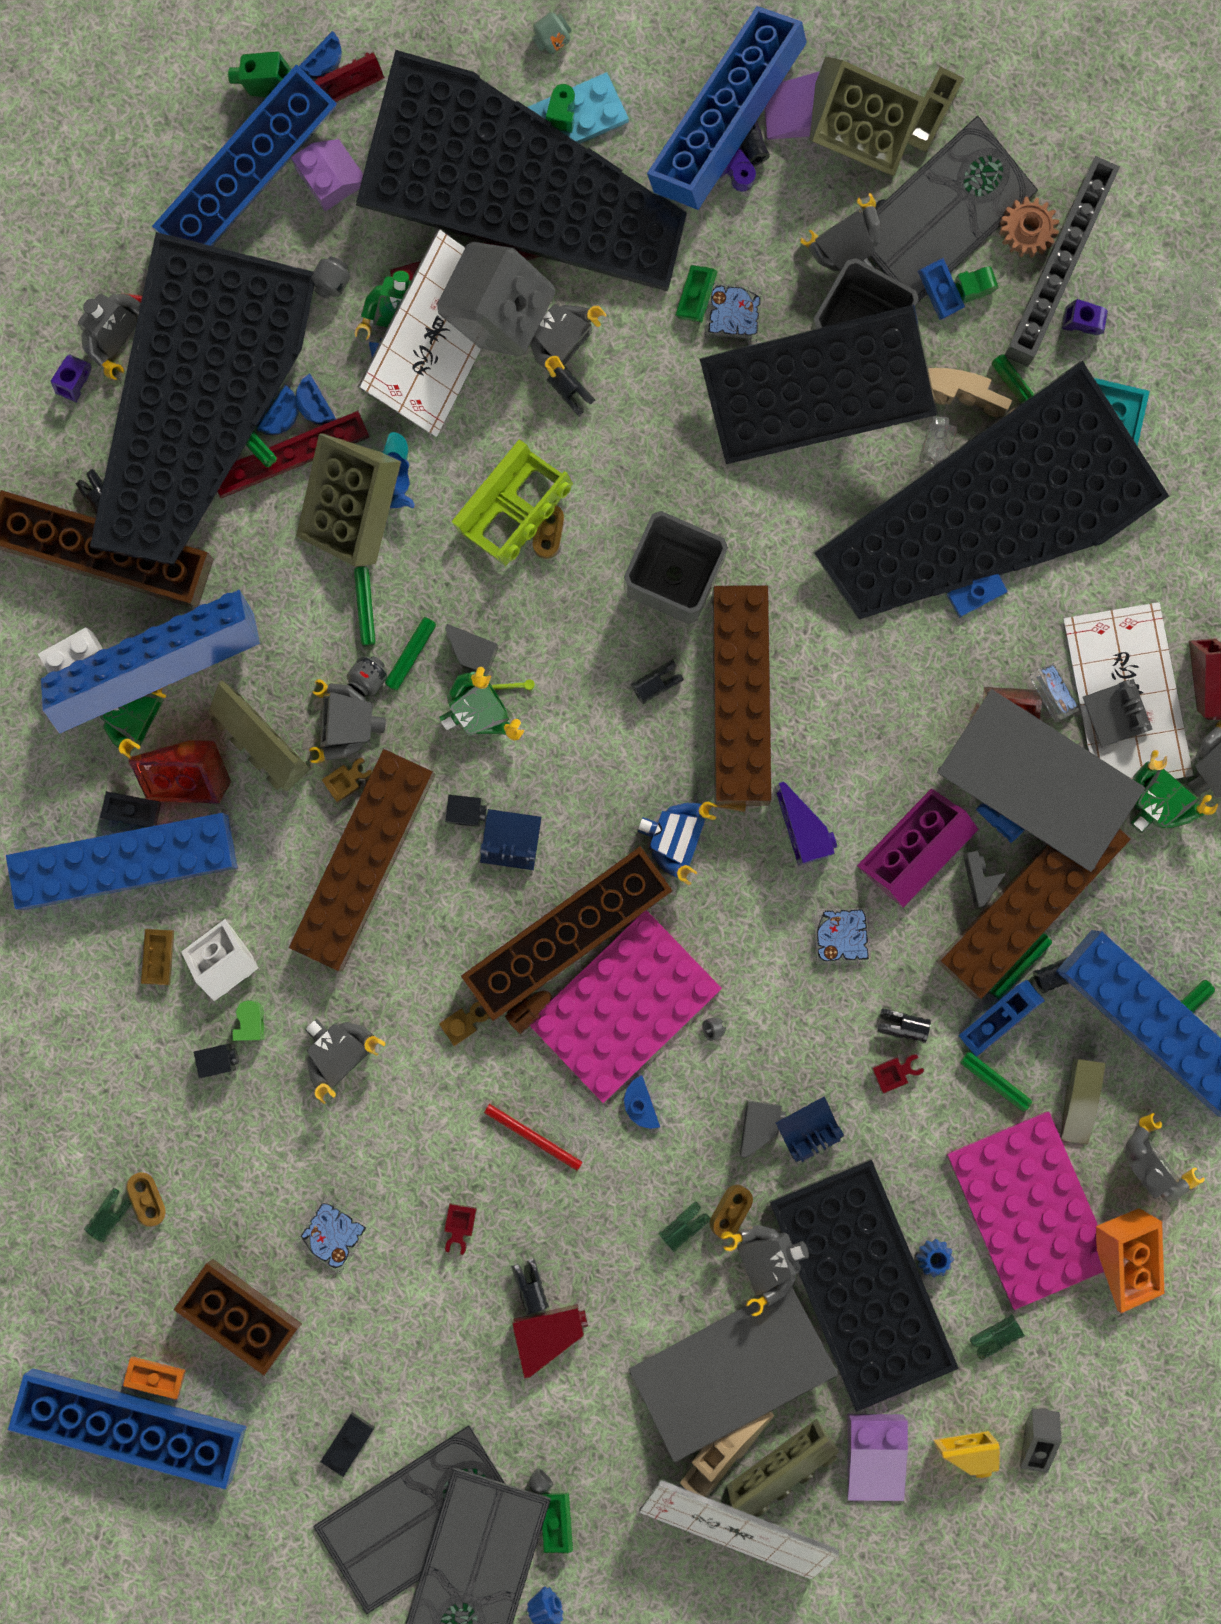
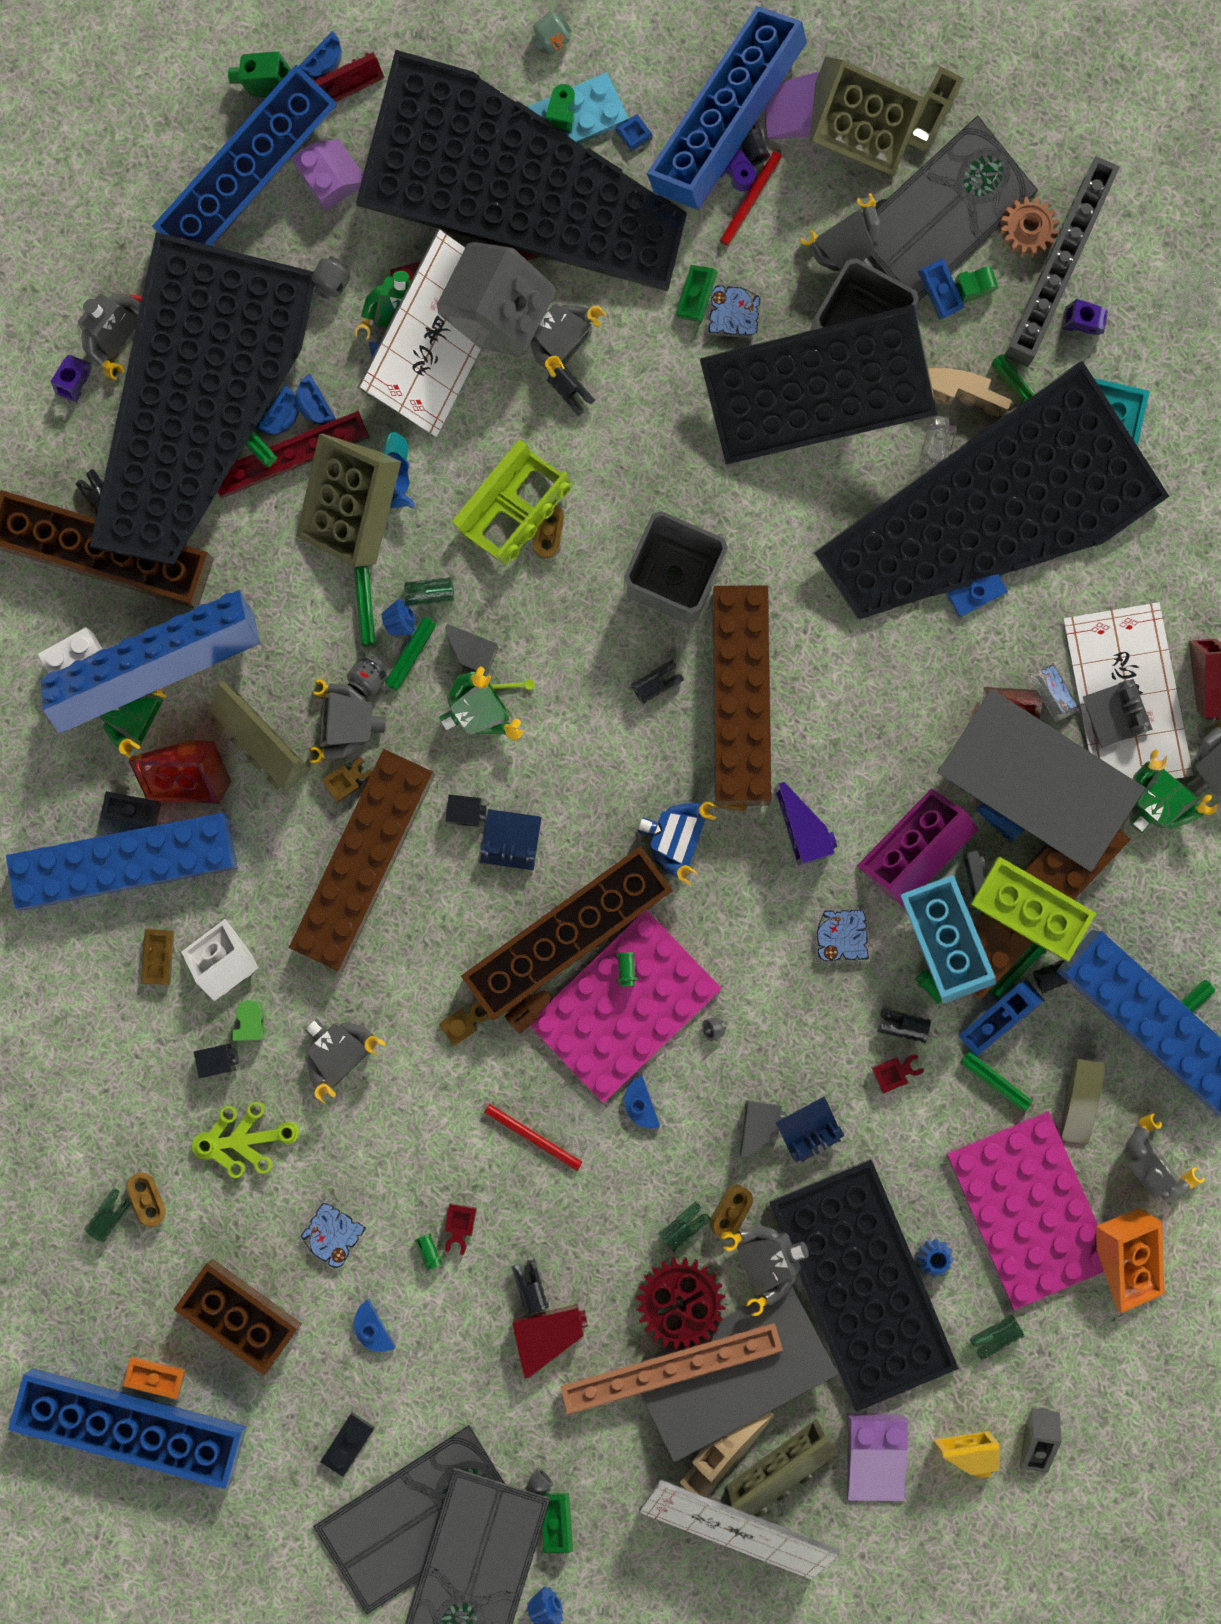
(240, 1140): none -> lime plant
(371, 1330): none -> blue plate
(398, 619): none -> blue piece
(428, 1252): none -> green pin
(429, 591): none -> clear green hinge
(626, 969): none -> green pin
(634, 133): none -> blue tile
(671, 1369): none -> nougat plate
(690, 1327): none -> dark red gear
(750, 198): none -> red bar
(927, 983): none -> green pin
(948, 939): none -> medium azure brick
(1033, 909): none -> lime plate

